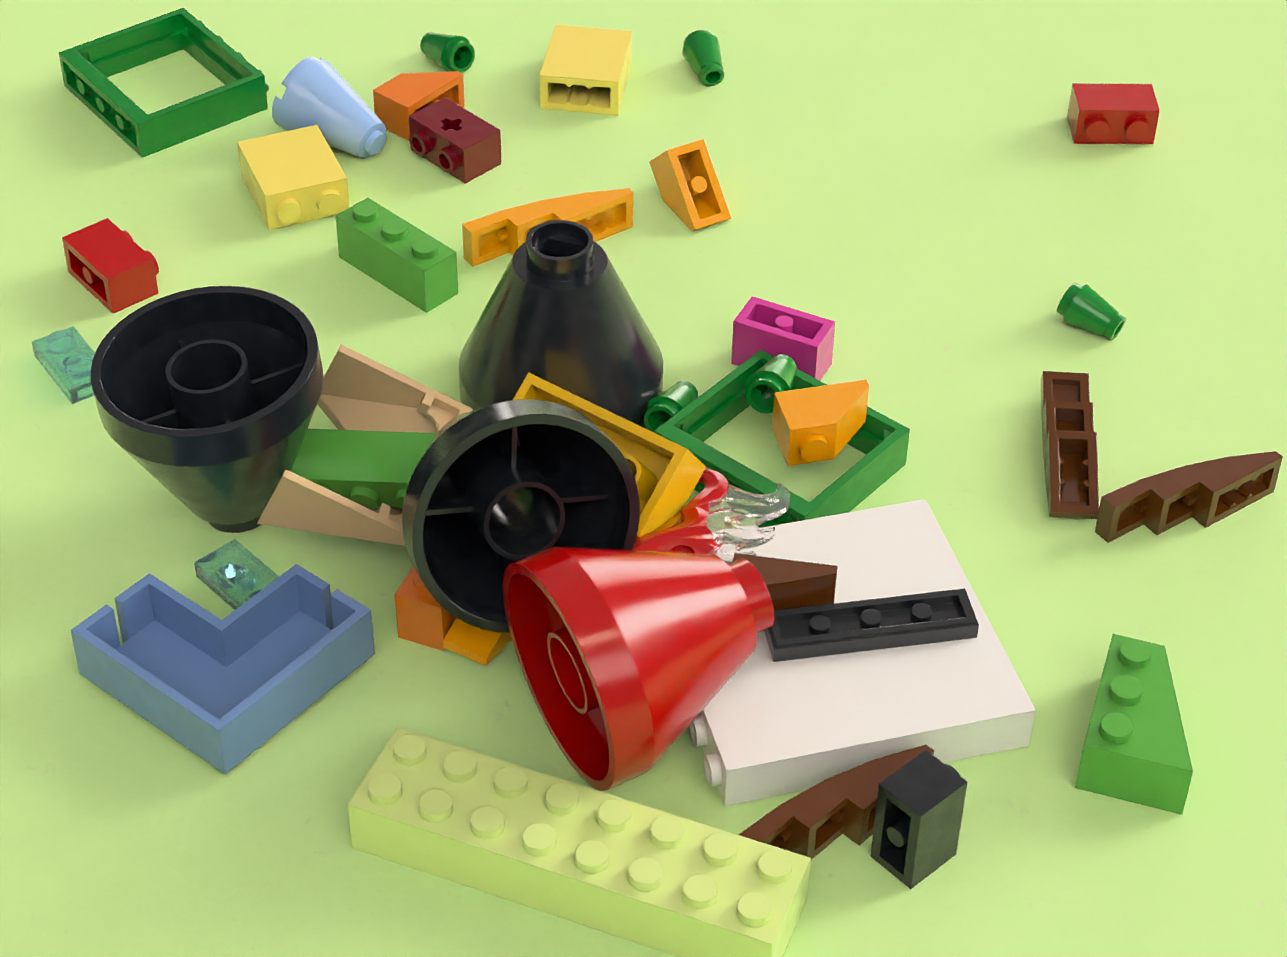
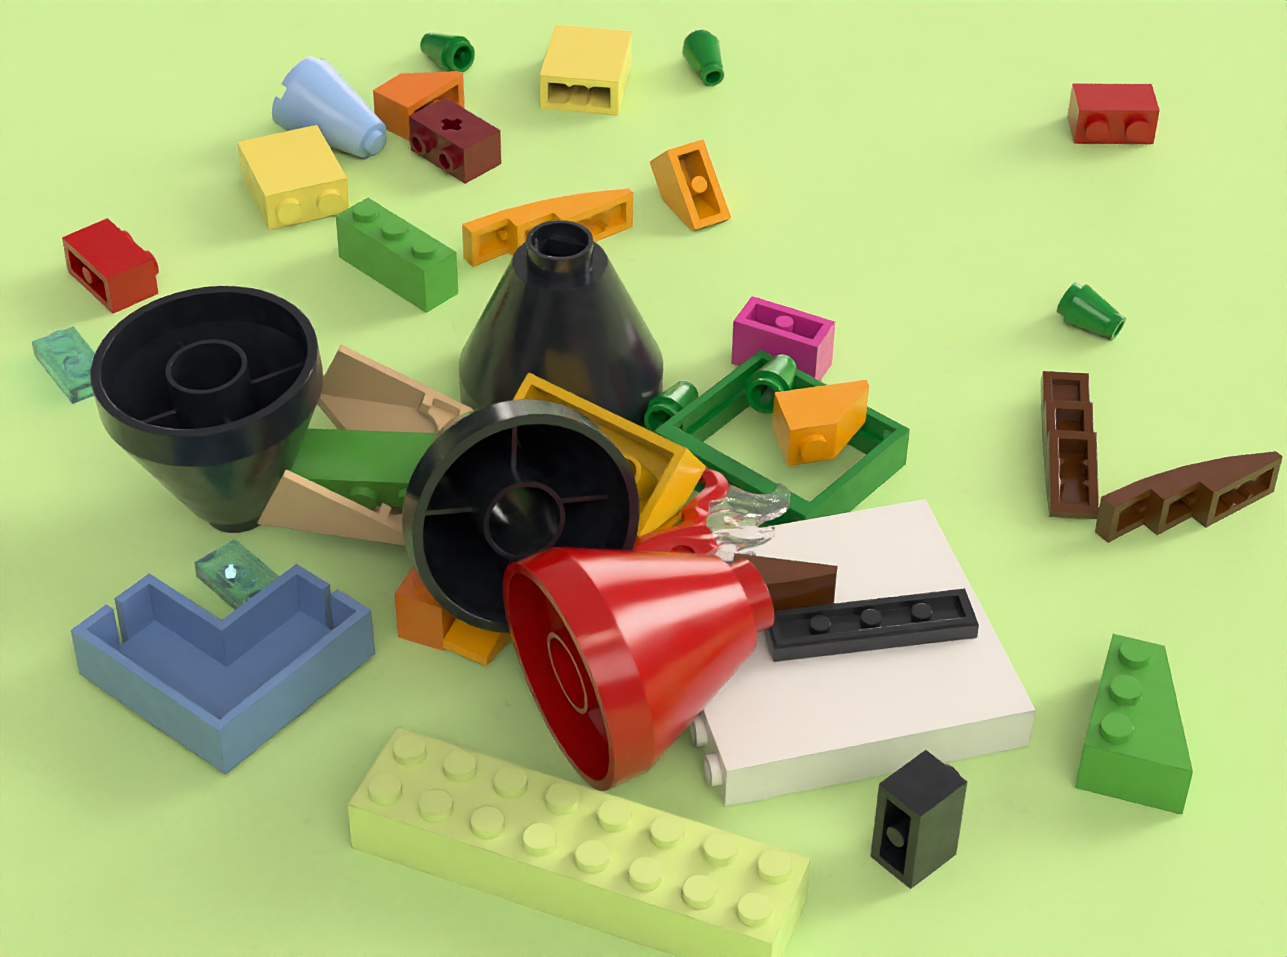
(89, 65): green window -> none
(830, 808): reddish brown slope -> none

